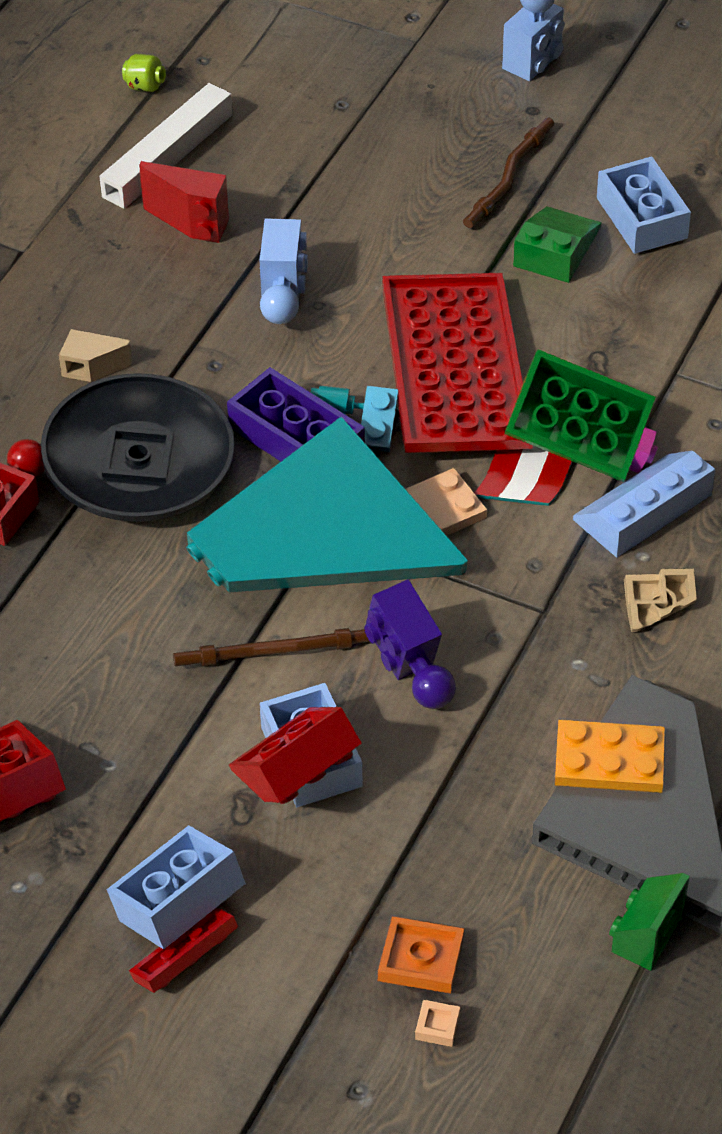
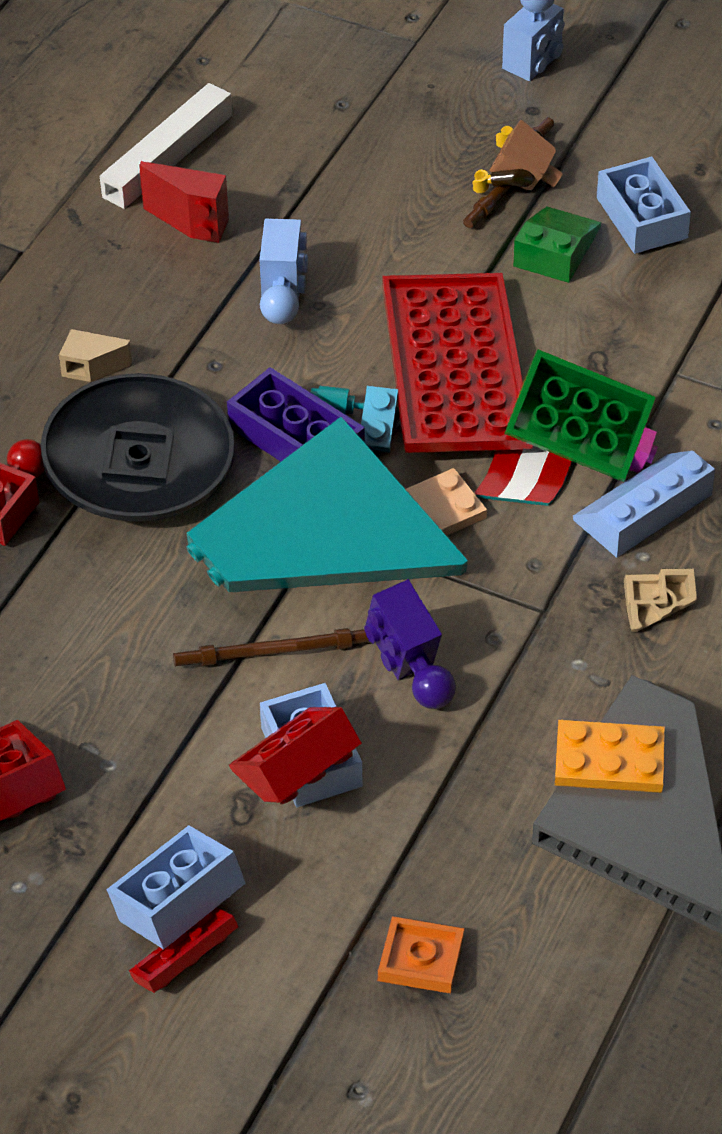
(143, 72): lime head -> none
(437, 1023): light nougat plate -> none
(521, 161): none -> nougat torso
(650, 919): green slope -> none

